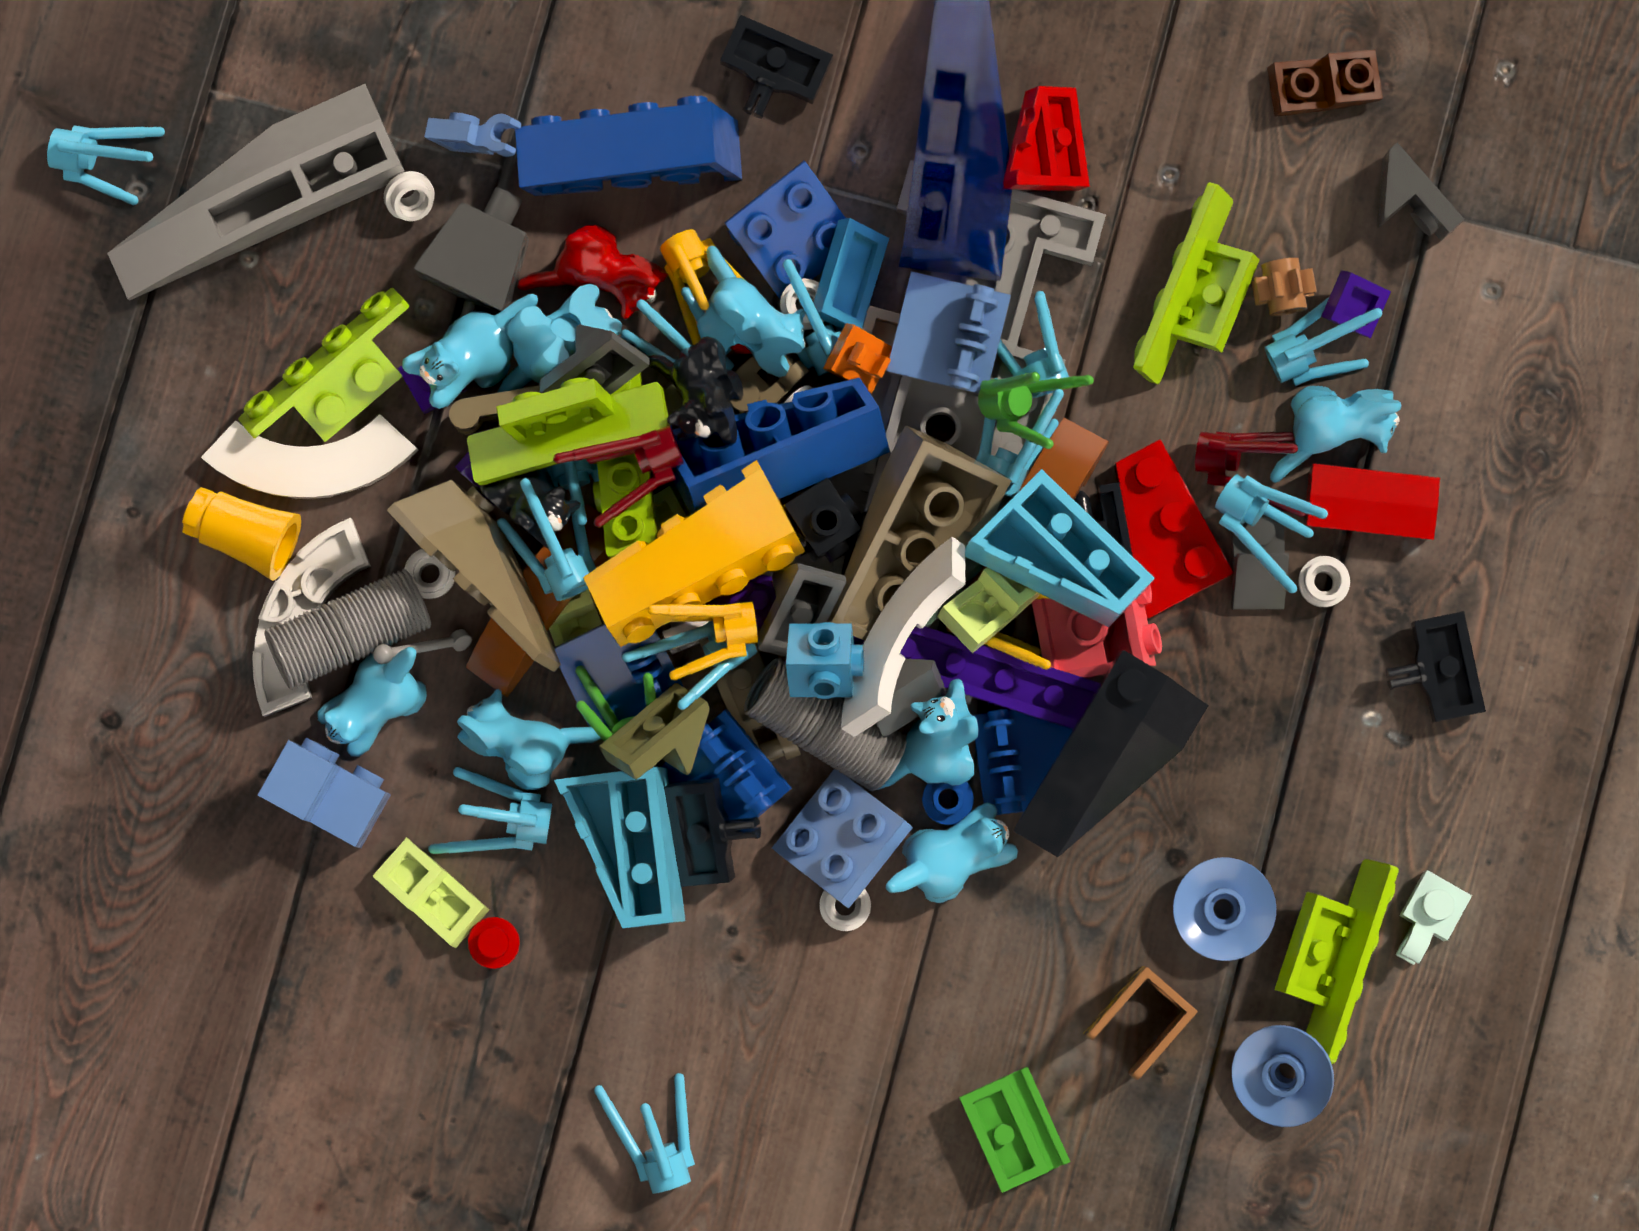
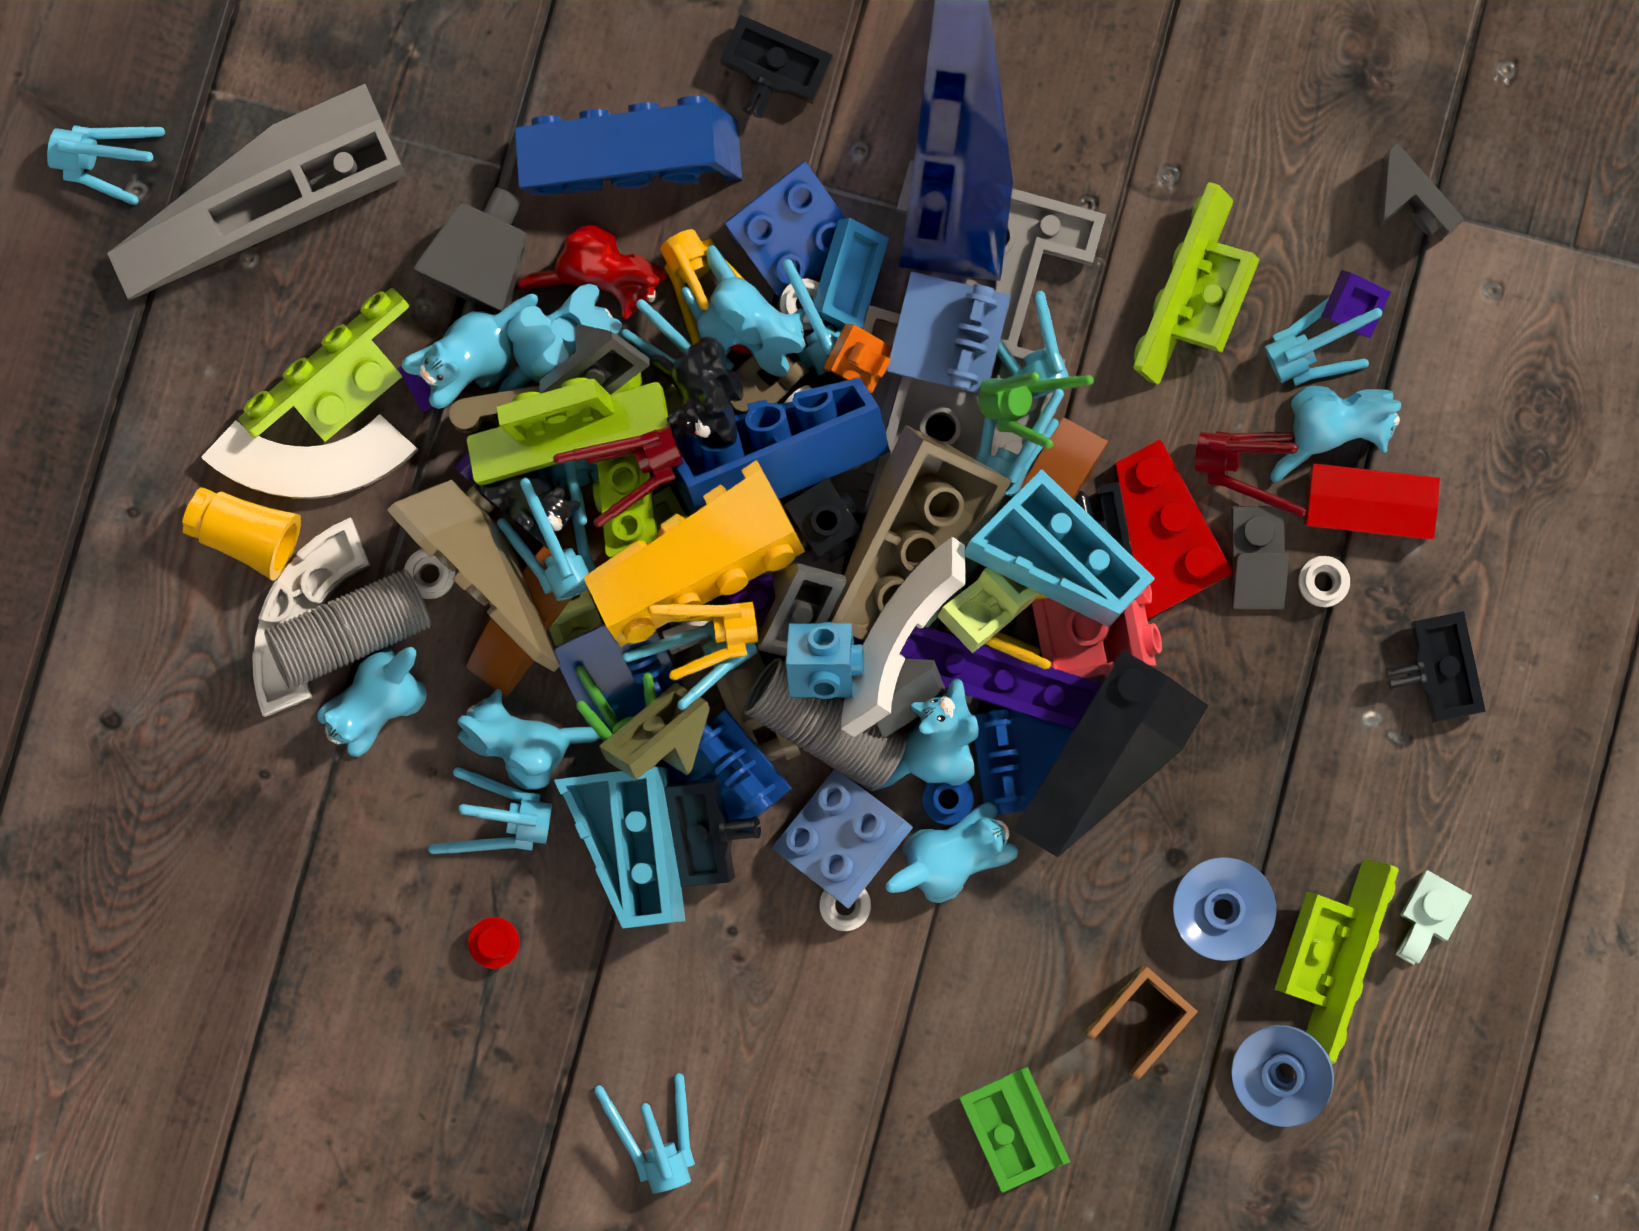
(325, 794): medium blue brick -> none
(414, 206): white plate -> none
(431, 892): yellowish green slope -> none
(458, 640): light grey hinge -> none
(464, 134): medium blue plate -> none
(1048, 143): red wing -> none
(1246, 502): medium azure plant -> none
(1284, 286): medium nougat gear -> none
(1325, 83): reddish brown slope -> none

